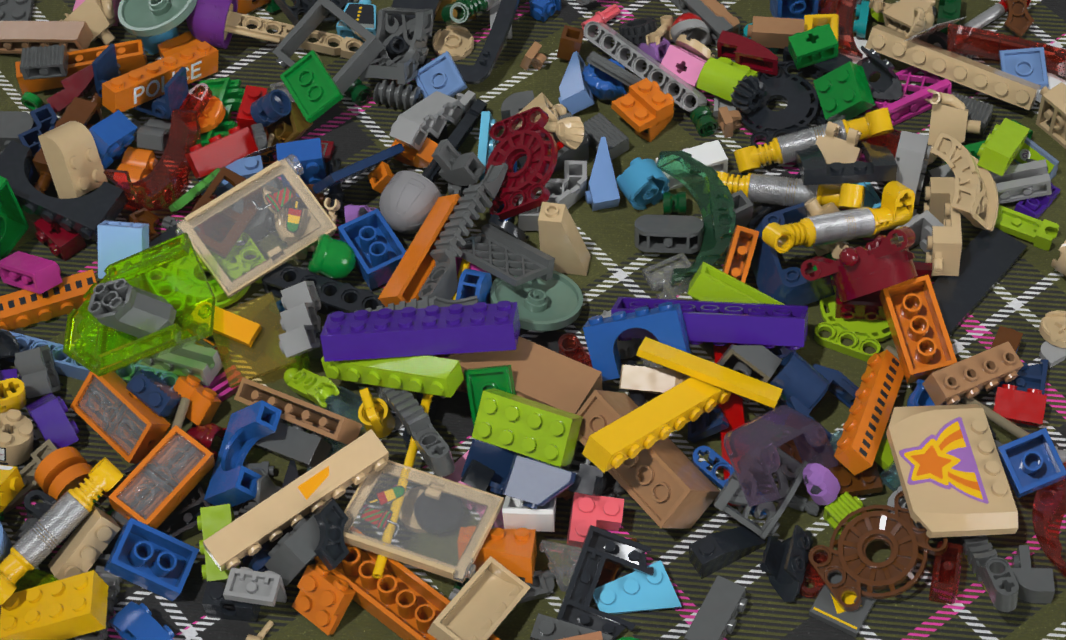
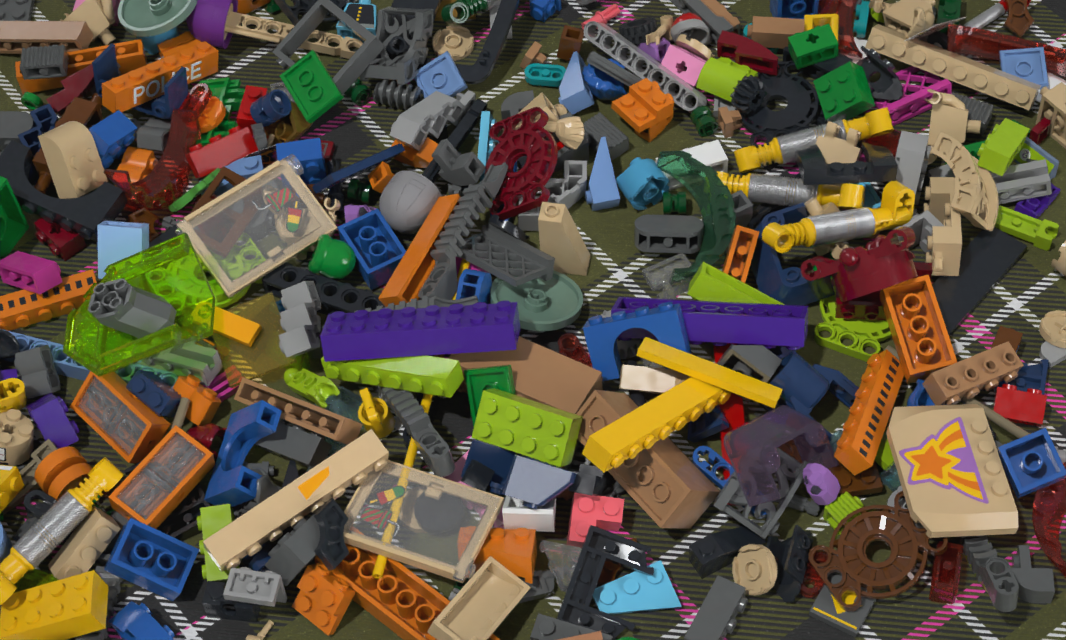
(360, 191): none -> dark green wheel
(544, 74): none -> teal plate
(755, 569): none -> tan tile
(1040, 131): none -> dark red tile

